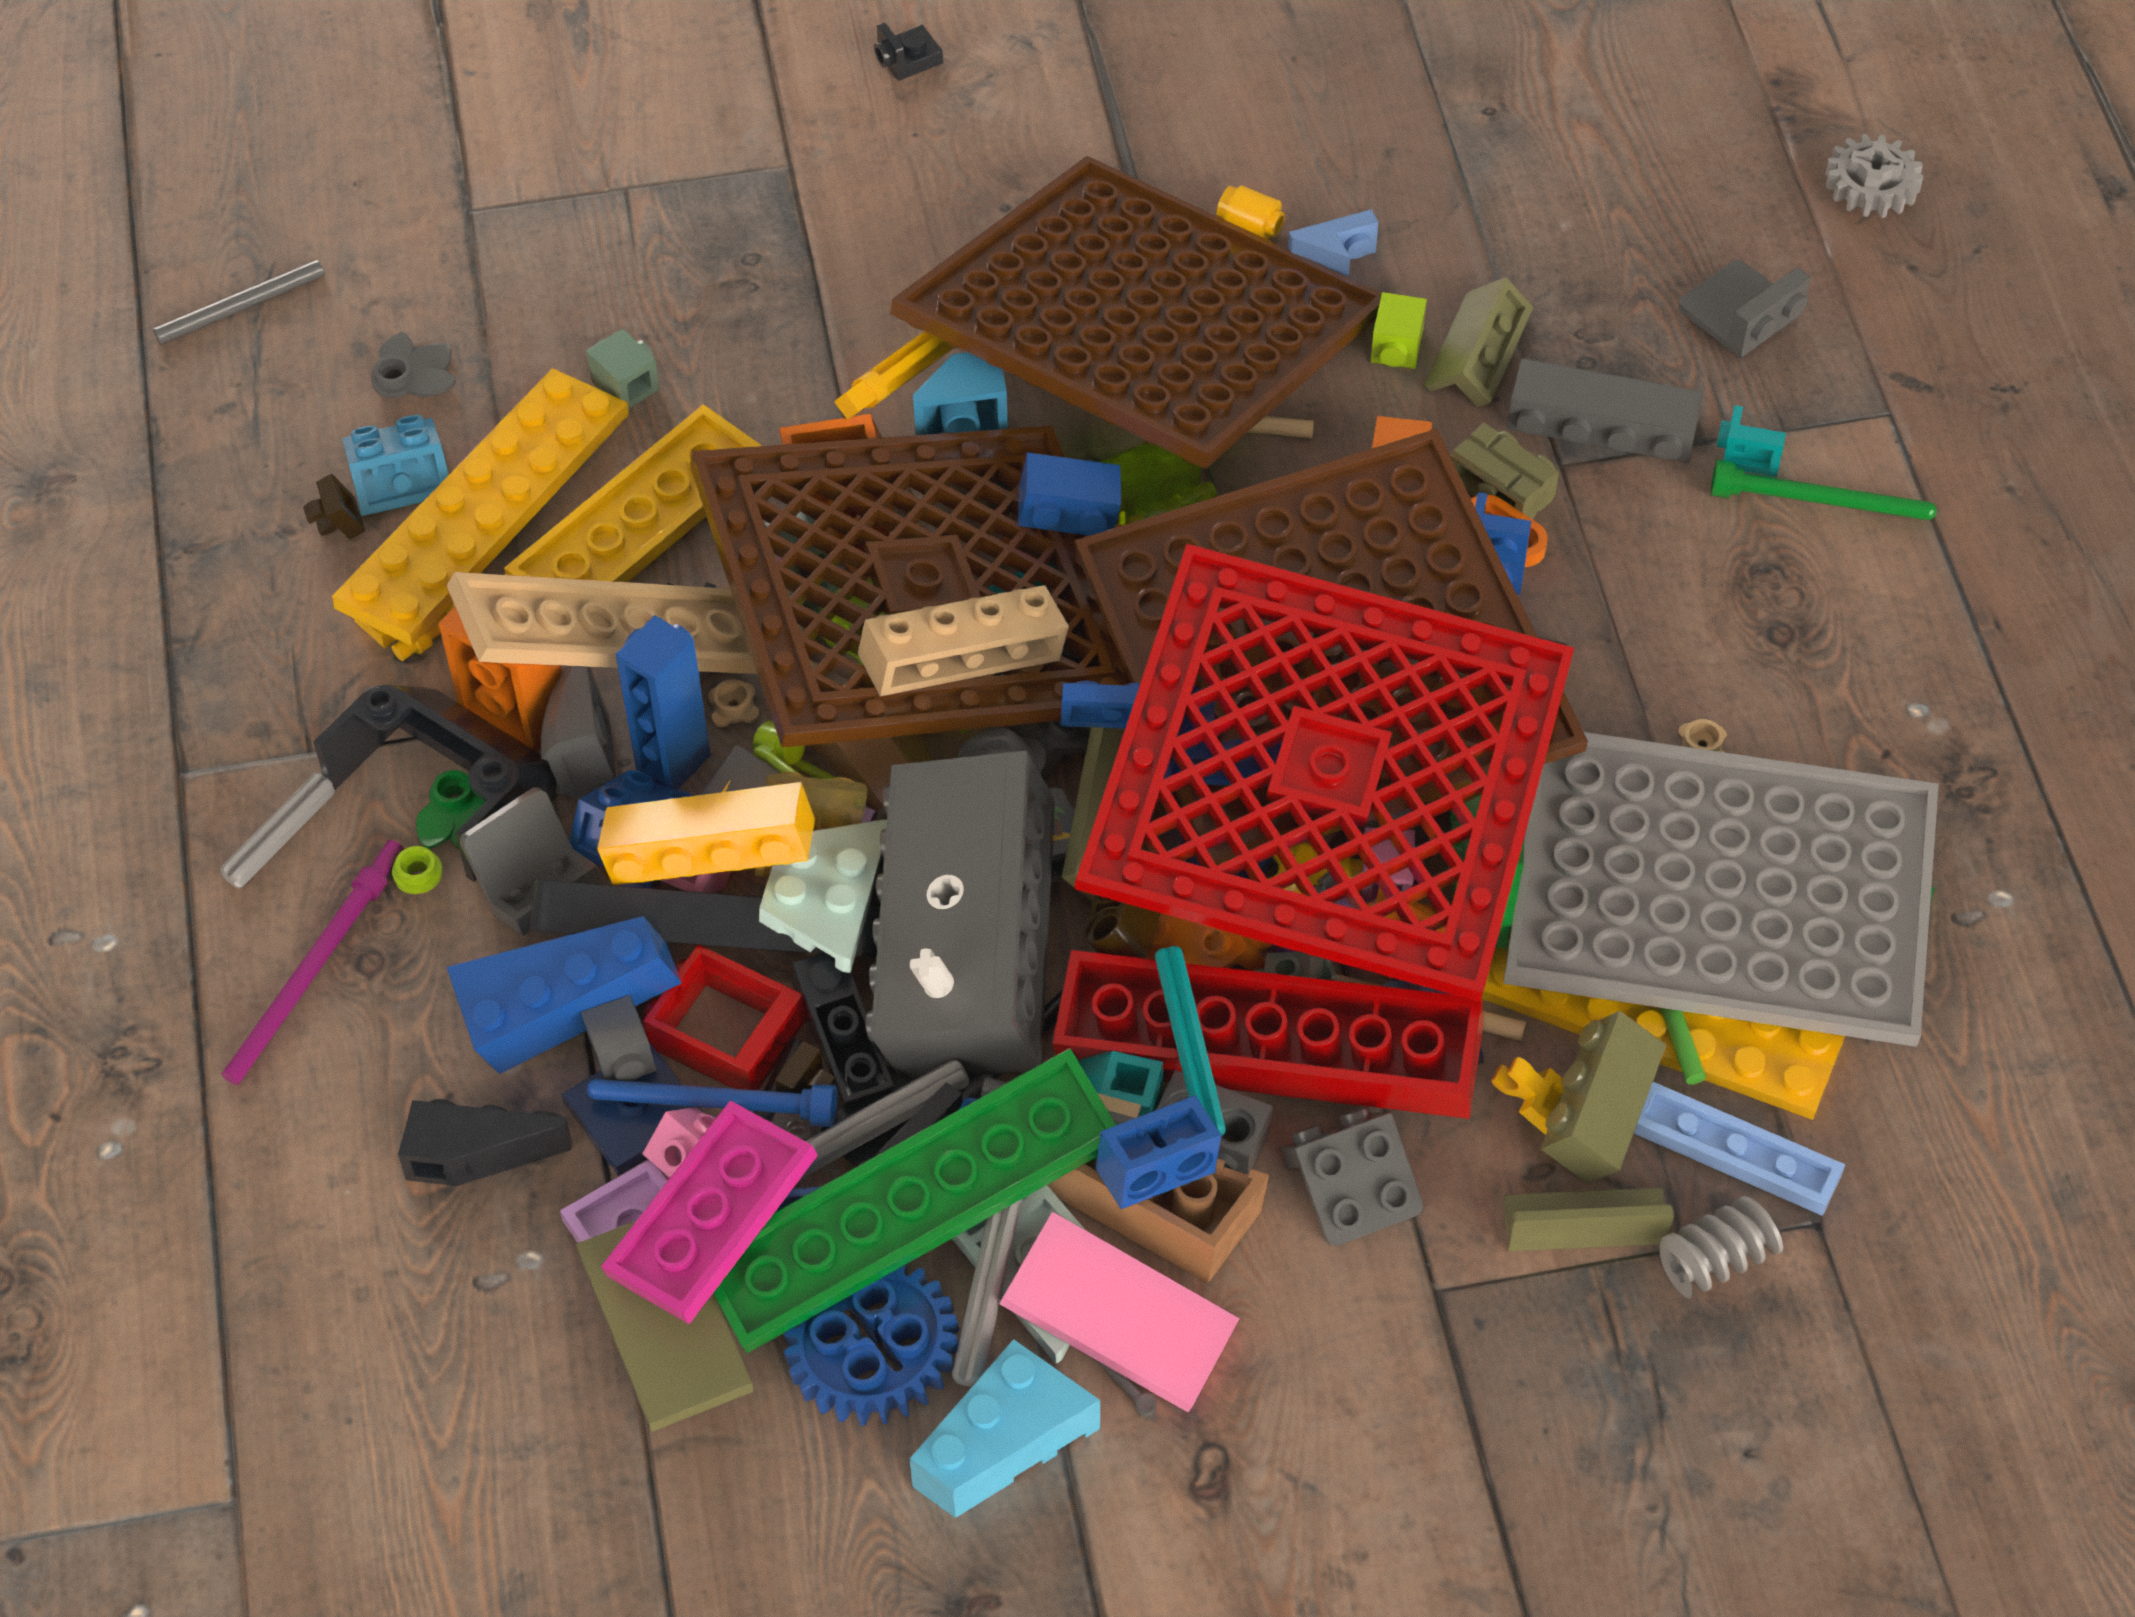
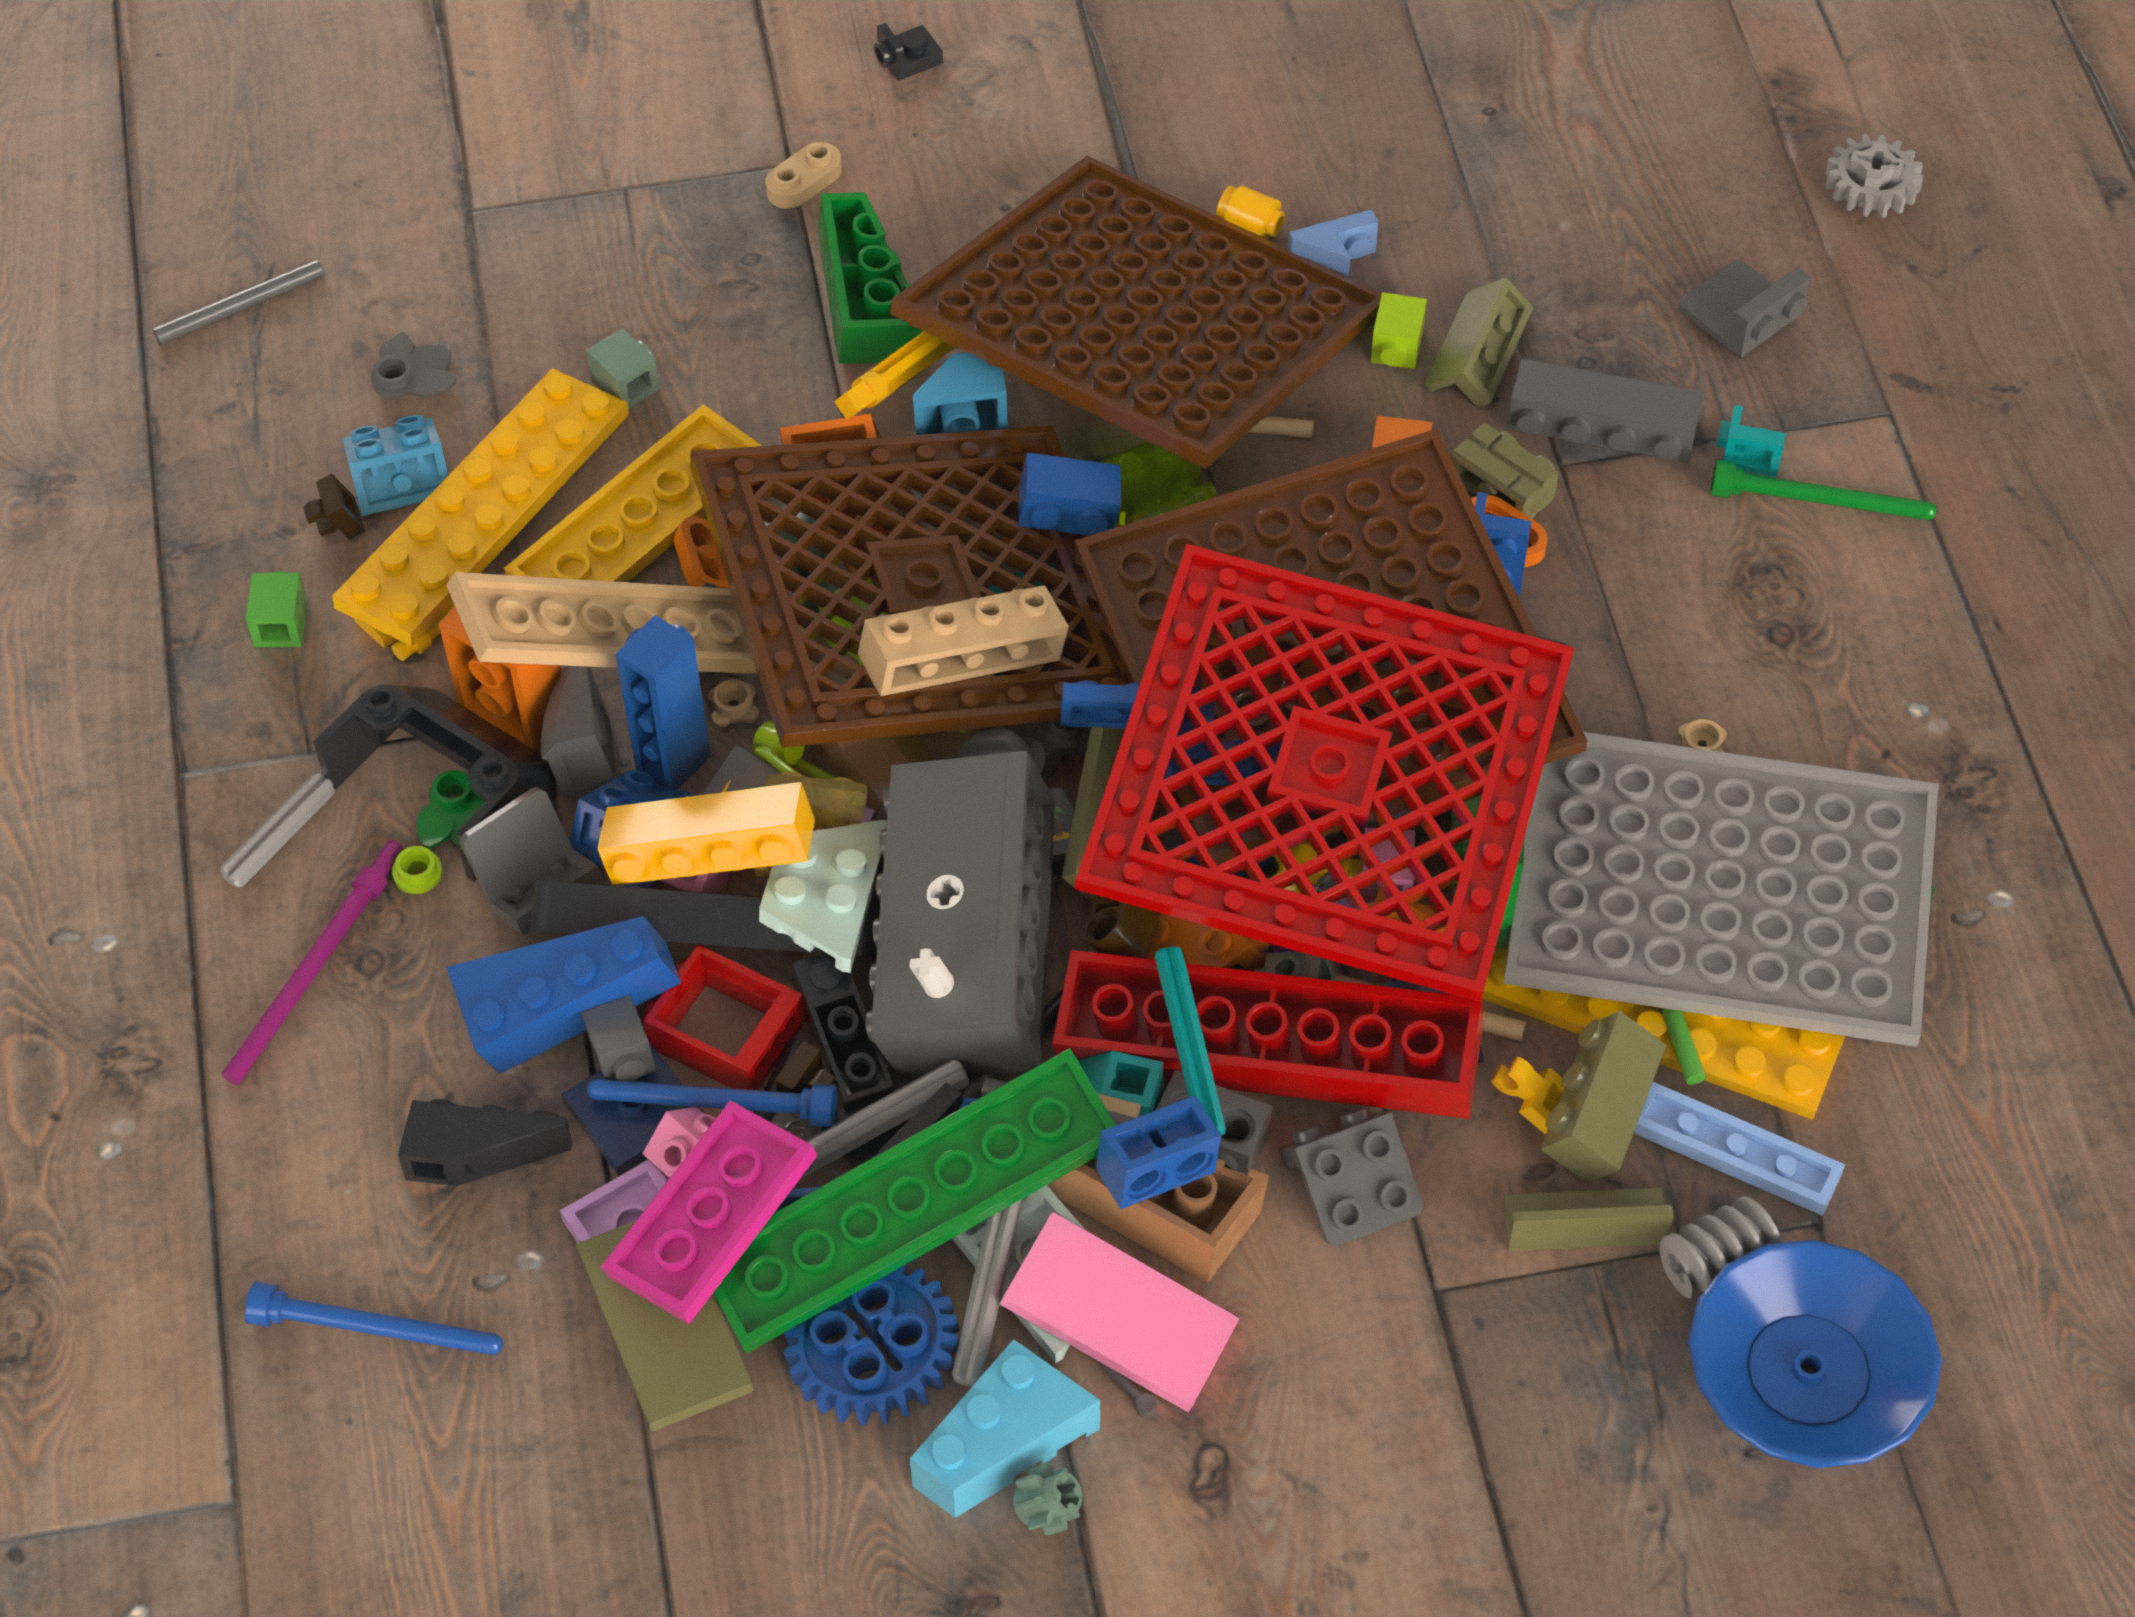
(269, 1305): none -> blue piece
(276, 609): none -> bright green brick
(699, 554): none -> orange plate
(807, 175): none -> tan plate
(860, 279): none -> green wedge
(1047, 1498): none -> sand green gear
(1821, 1310): none -> blue dish

